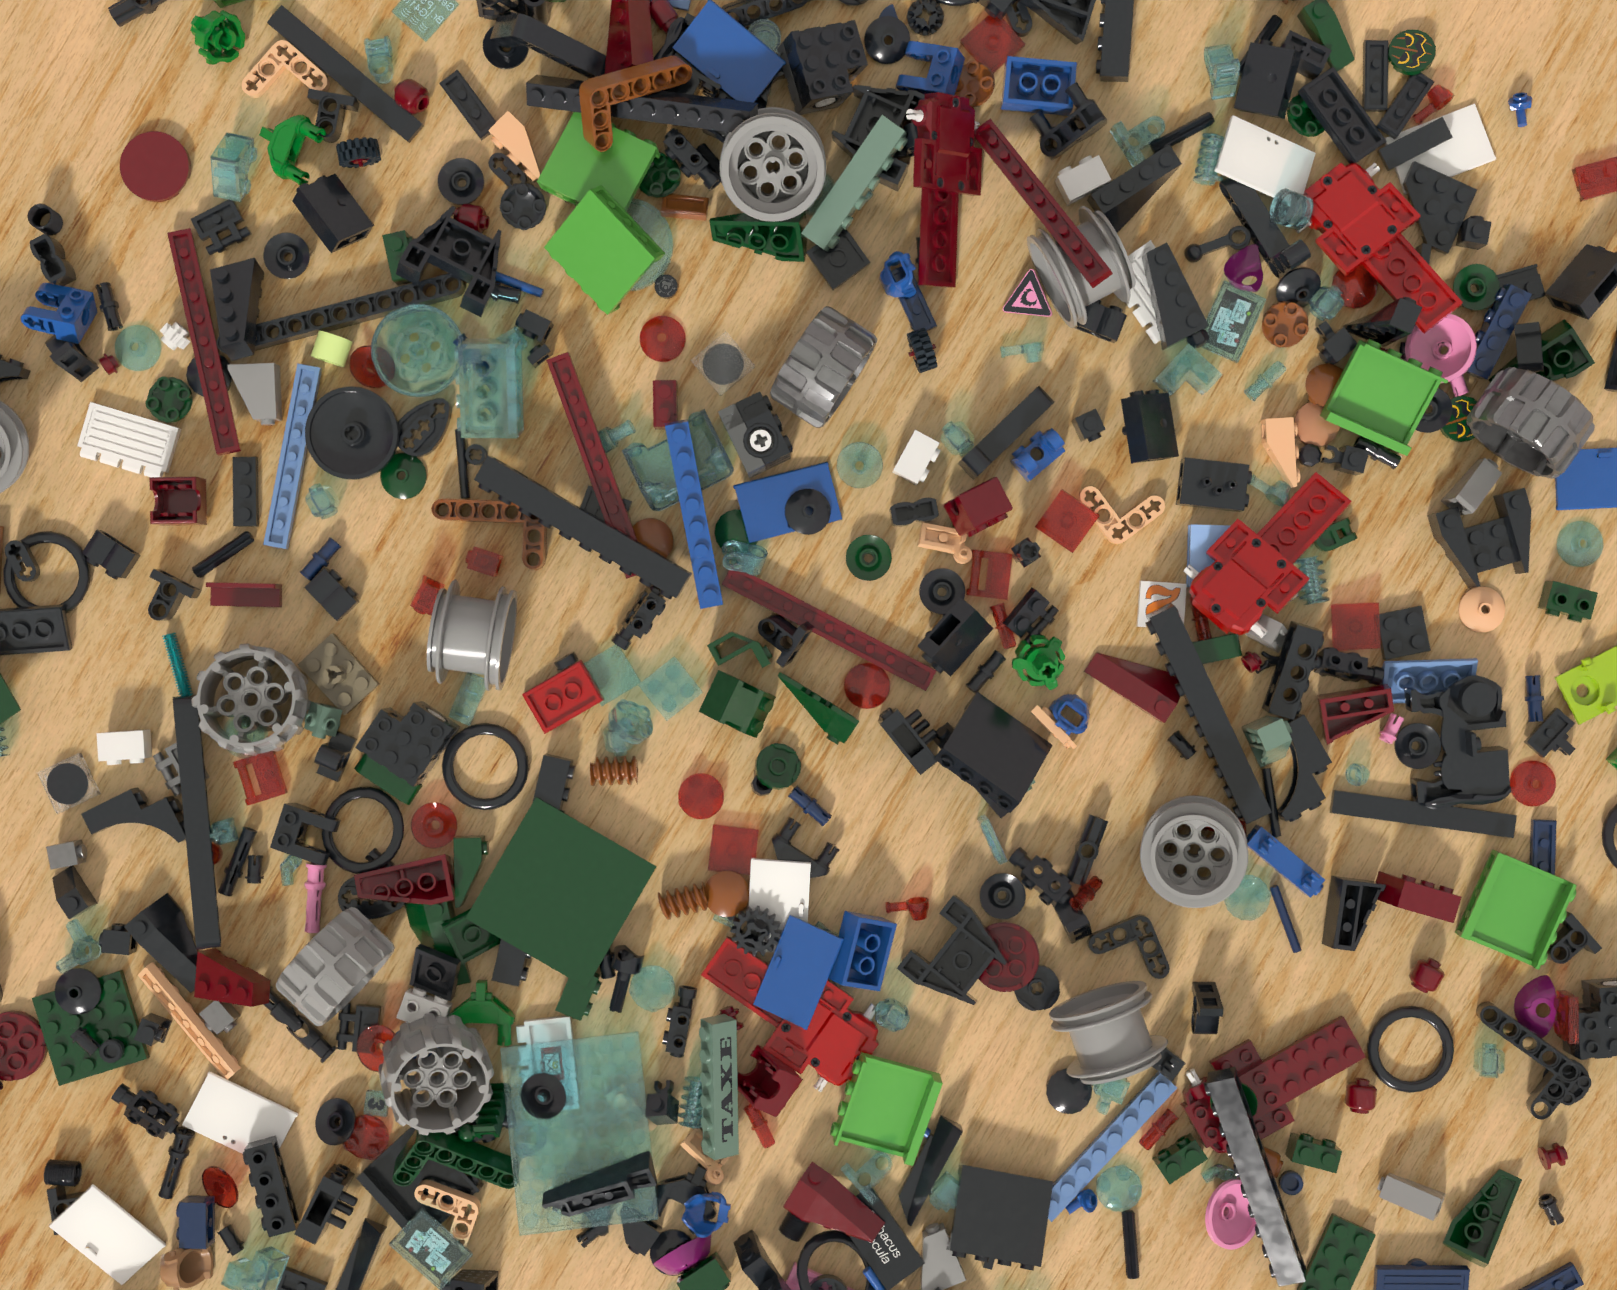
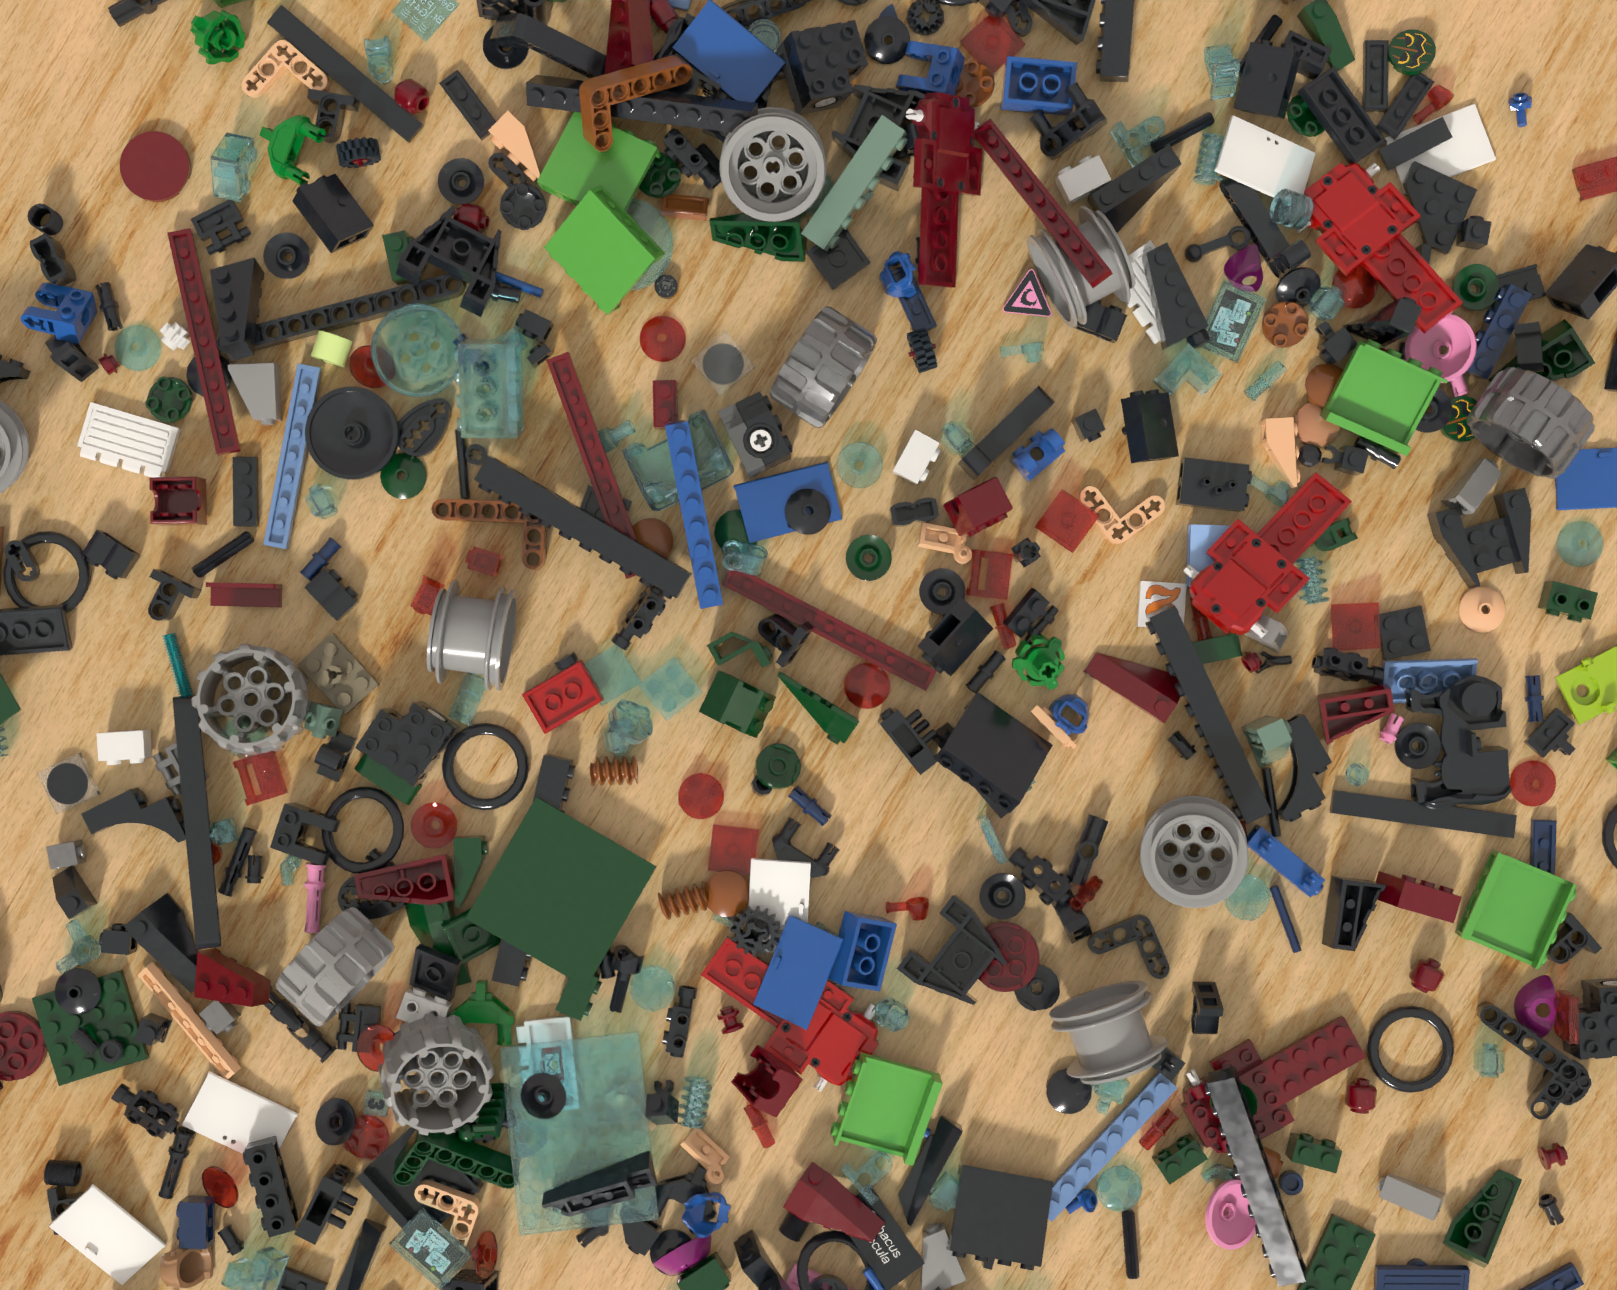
(485, 1254): none -> clear red dish
(719, 1086): sand green brick -> none
(1289, 658): black brick -> none

